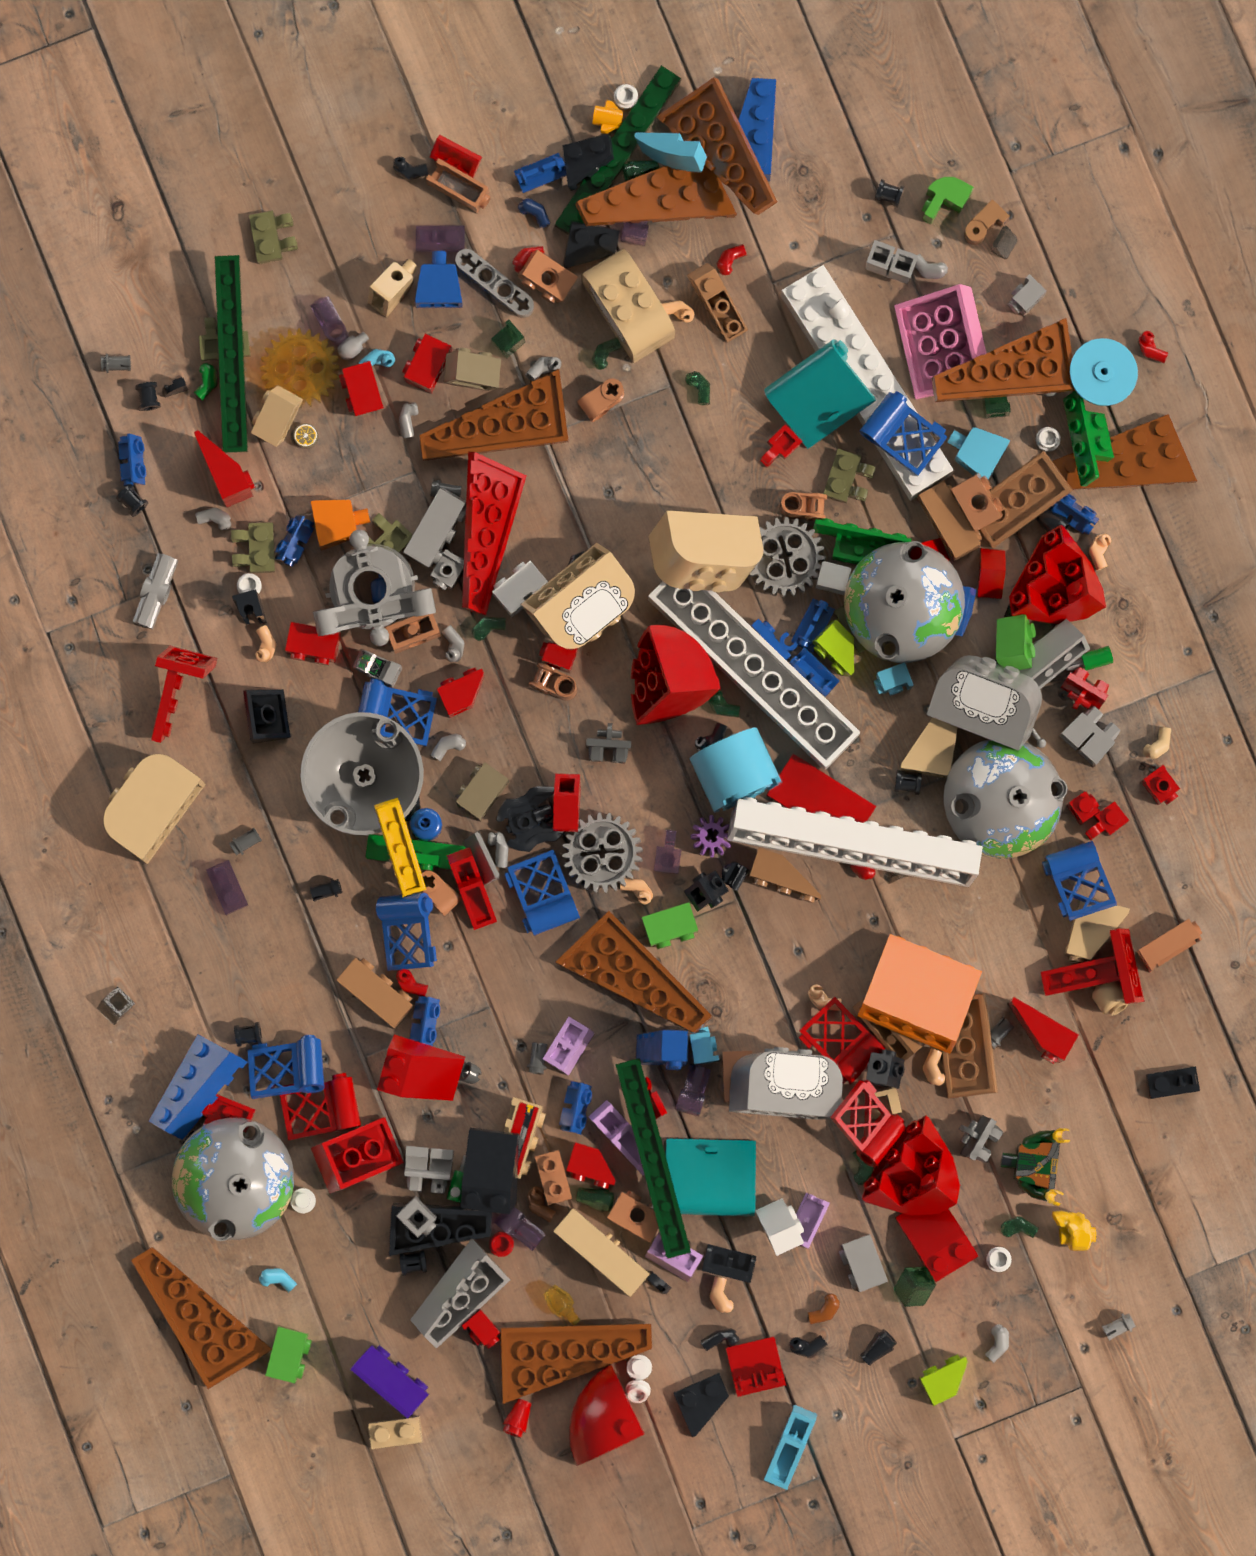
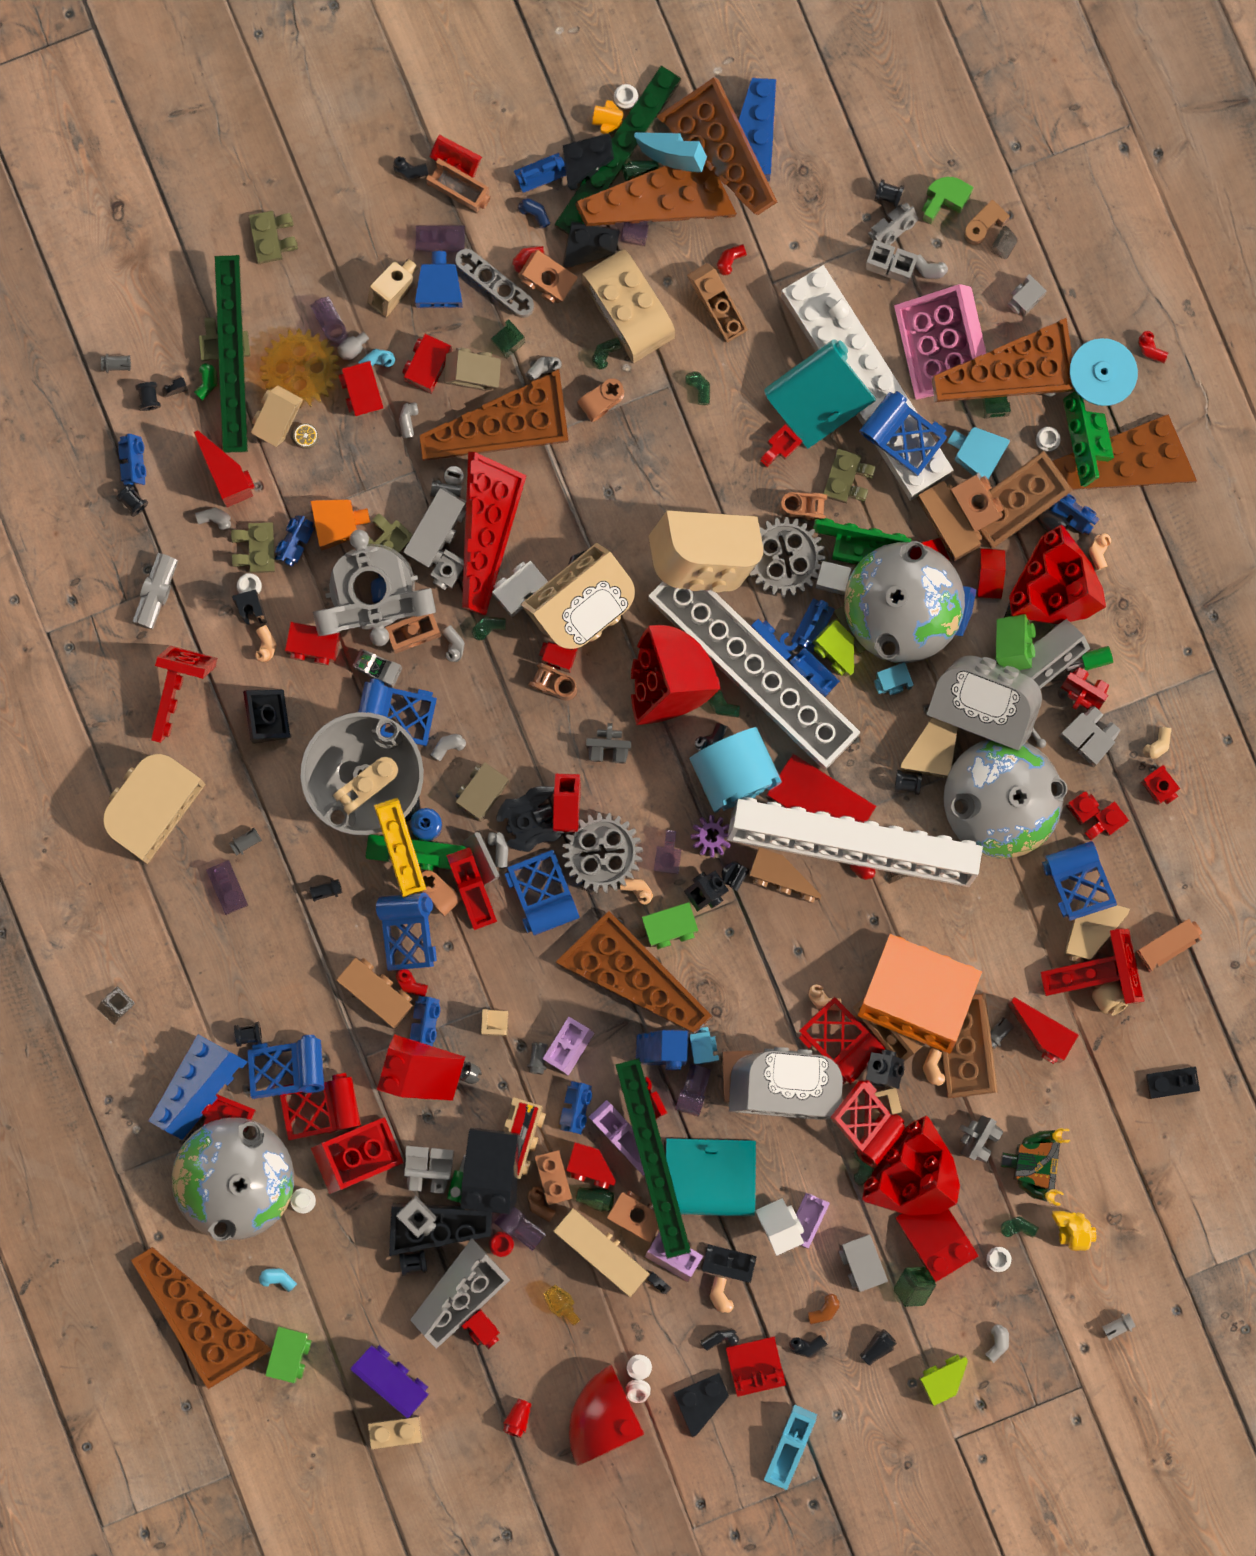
(367, 783): none -> tan plate
(453, 480): none -> white hinge
(461, 693): red slope -> none
(494, 1022): none -> tan panel
(550, 1355): dark orange wing -> none
(680, 310): light nougat arm -> none
(902, 219): none -> light grey hinge

